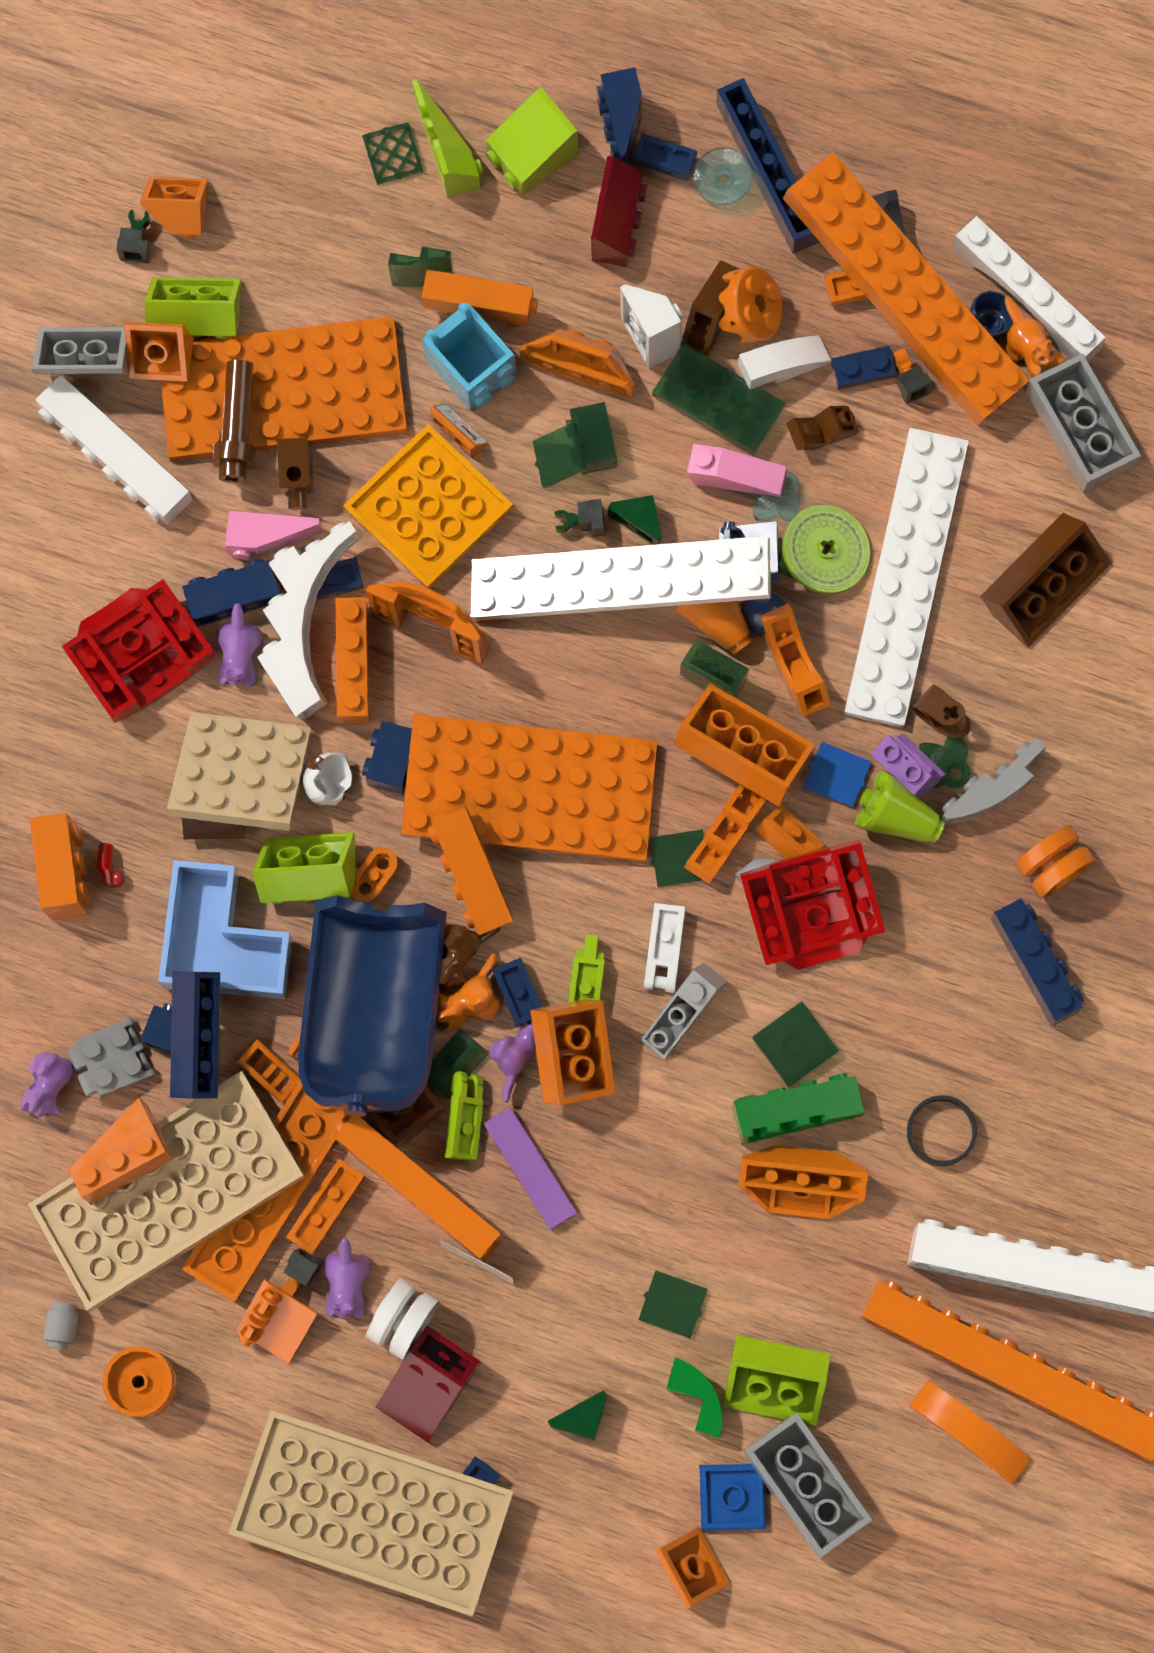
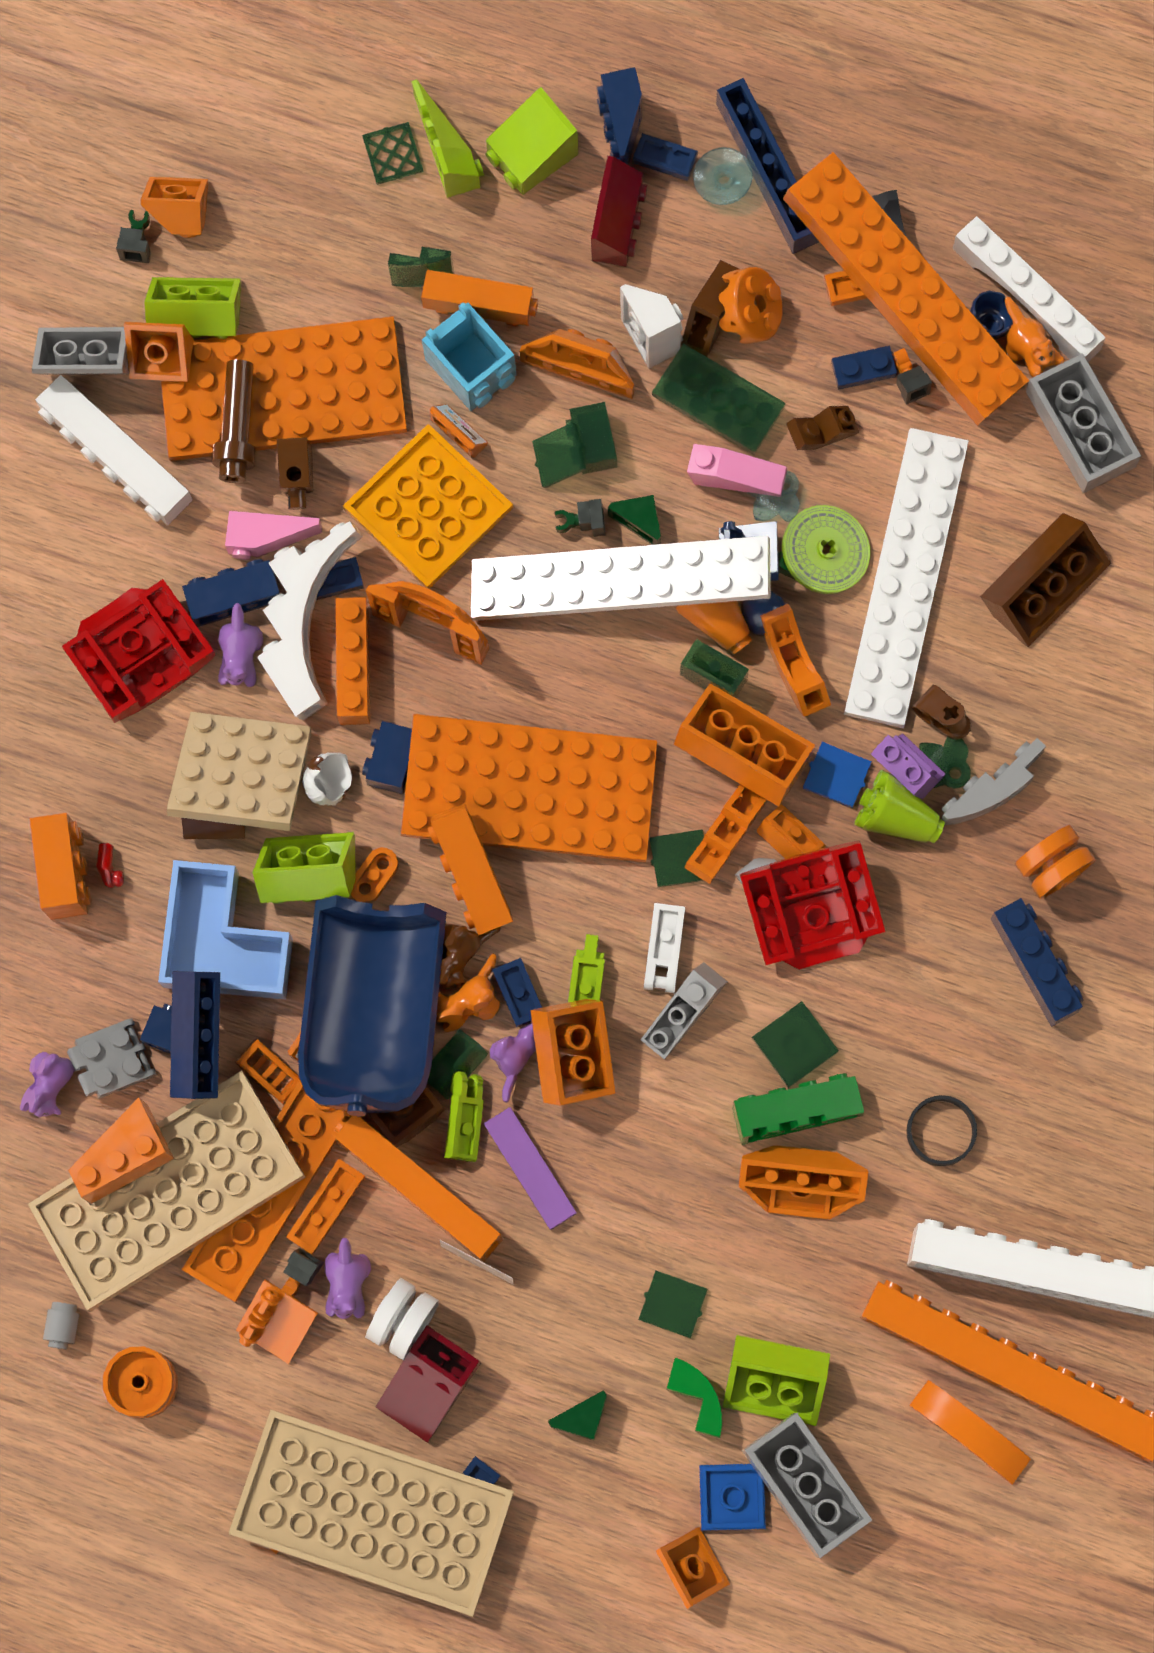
(782, 360): white slope -> none

